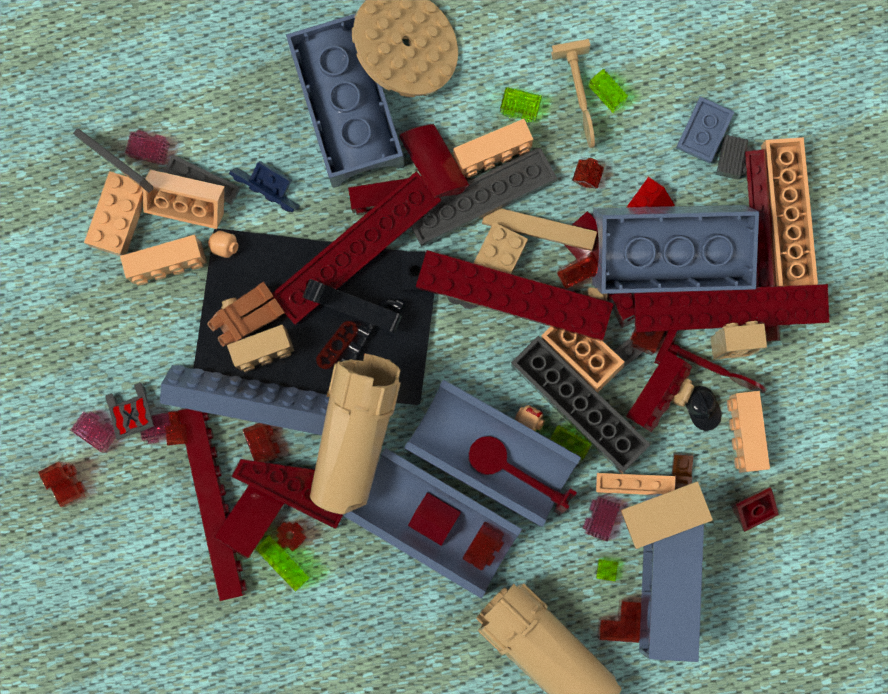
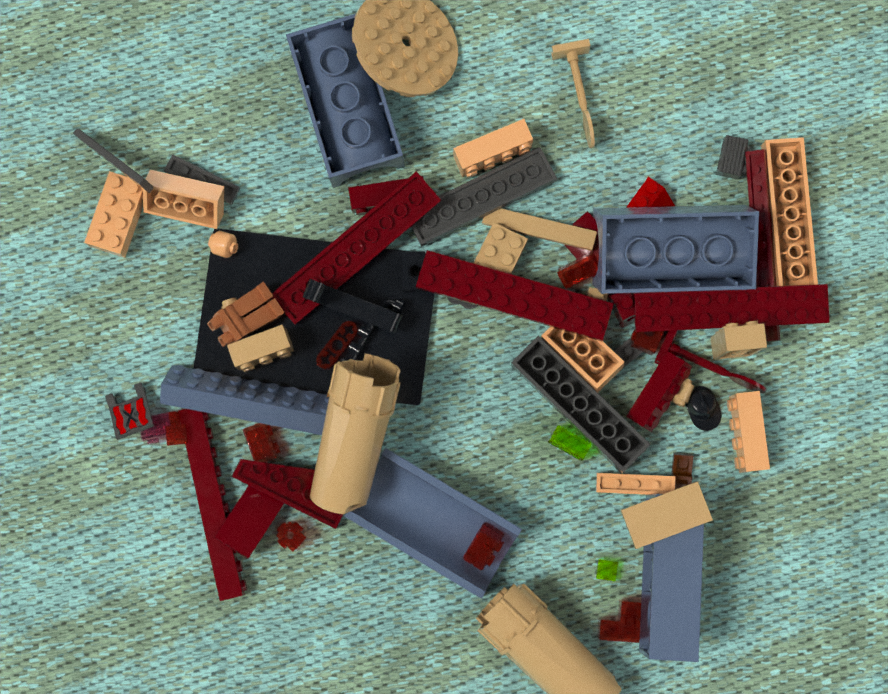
(63, 482): clear red brick -> none
(94, 431): clear pink brick -> none
(147, 147): clear pink brick -> none
(163, 260): light nougat brick -> none
(267, 182): dark blue bracket -> none
(283, 563): clear neon green brick -> none
(434, 161): dark red slope -> none
(434, 518): dark red slope -> none
(460, 419): sand blue piece -> none
(489, 456): dark red piece -> none
(520, 104): clear neon green brick -> none
(530, 417): light nougat head -> none
(588, 173): clear red brick -> none
(601, 518): clear pink brick -> none
(608, 90): clear neon green brick -> none
(705, 130): sand blue plate -> none
(755, 509): dark red slope -> none

